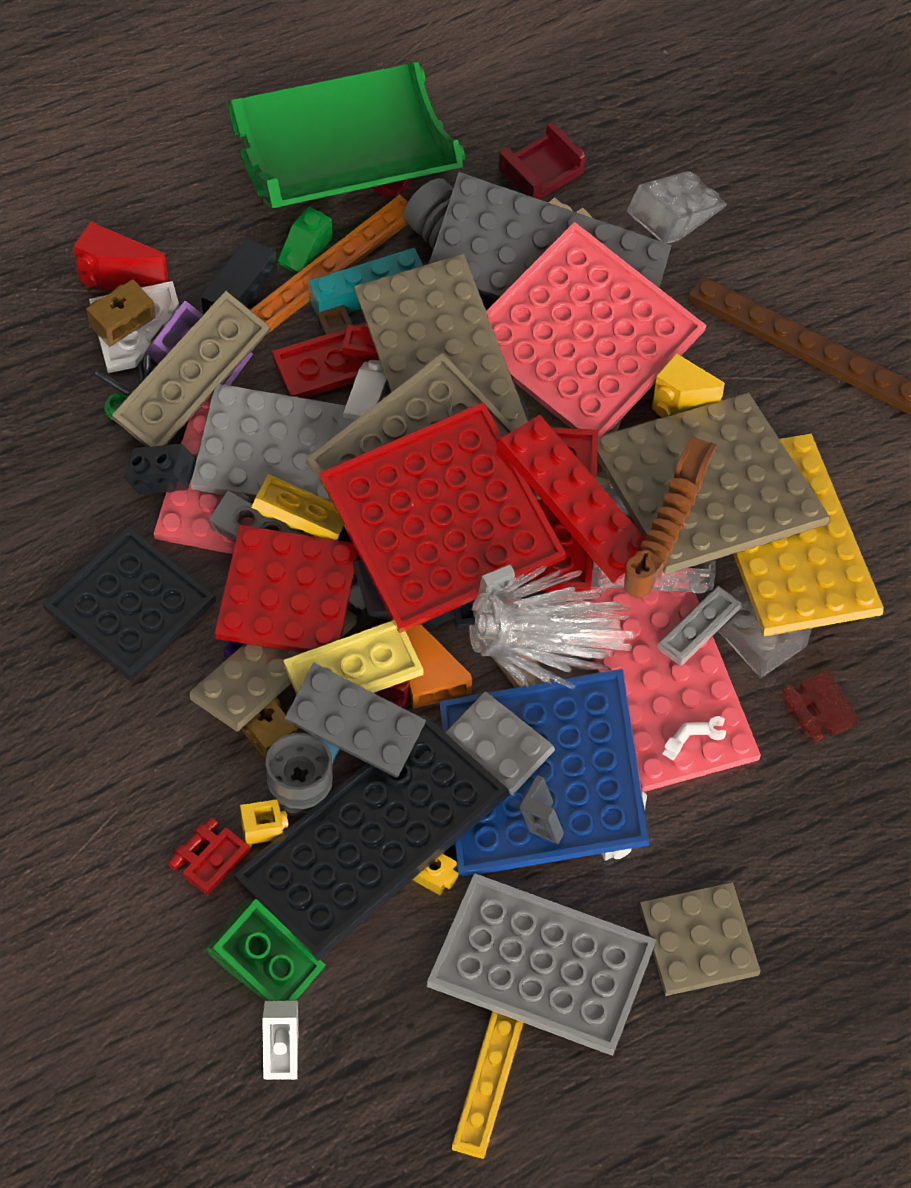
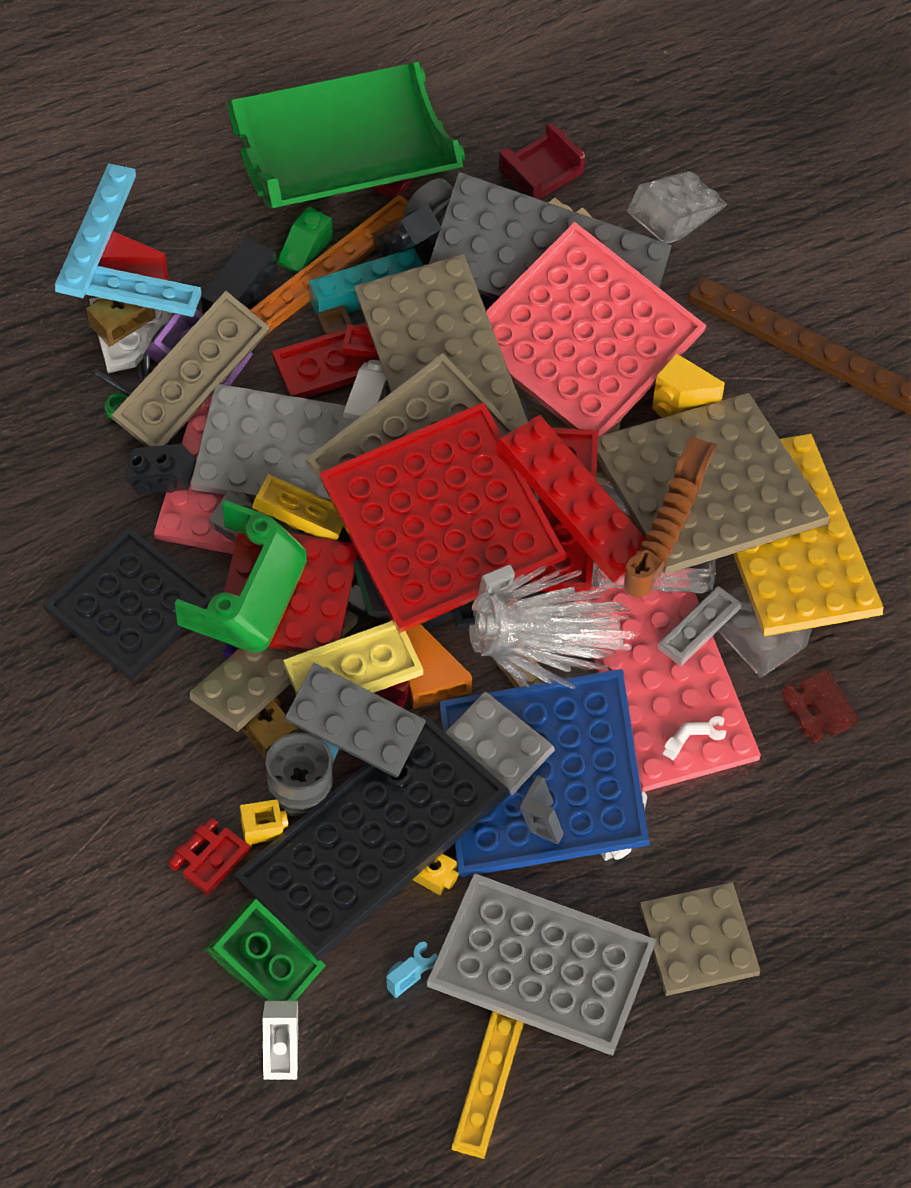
(95, 231): none -> medium azure plate
(144, 291): none -> medium azure plate
(255, 615): none -> green windscreen
(405, 974): none -> medium azure plate
(406, 231): none -> black brick

